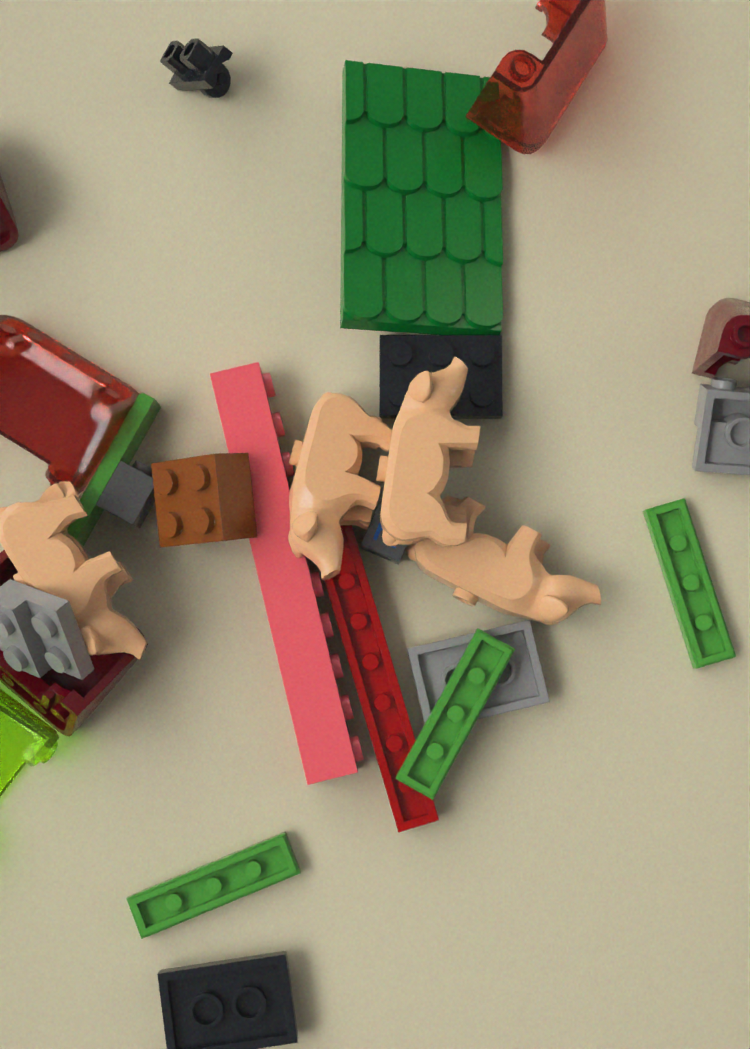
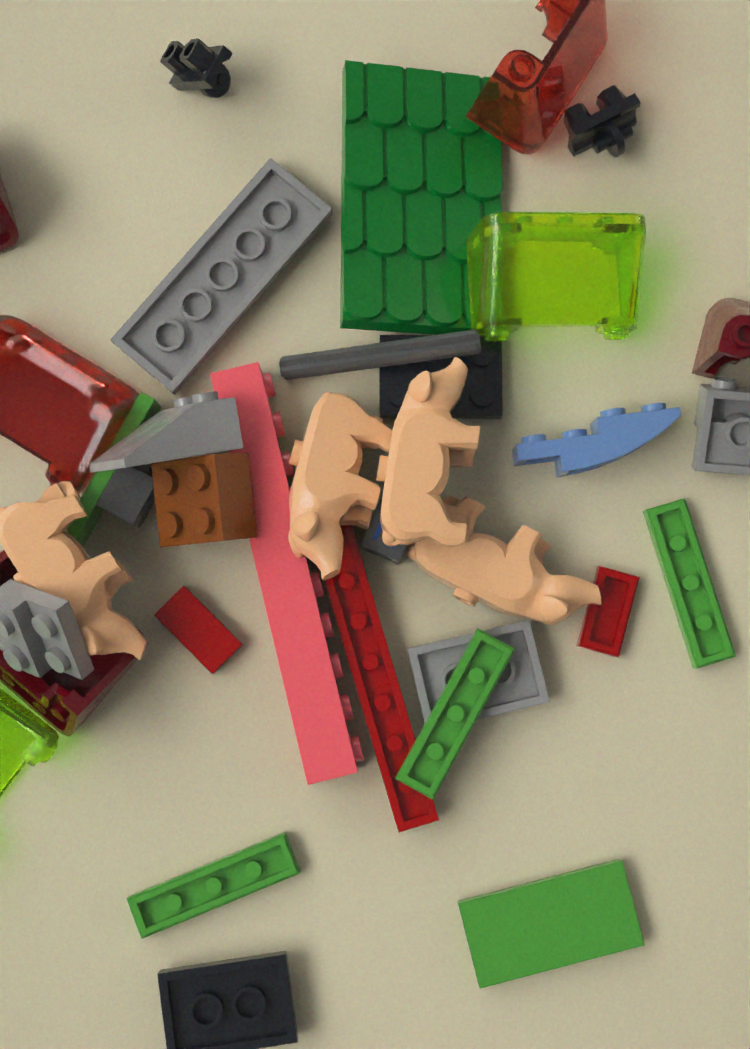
(190, 429): none -> light grey slope
(198, 629): none -> red tile
(222, 276): none -> light grey plate
(381, 354): none -> dark grey axle
(550, 923): none -> bright green tile
(556, 272): none -> clear neon green windscreen
(604, 128): none -> black hips
(606, 623): none -> red tile
(611, 439): none -> medium blue slope

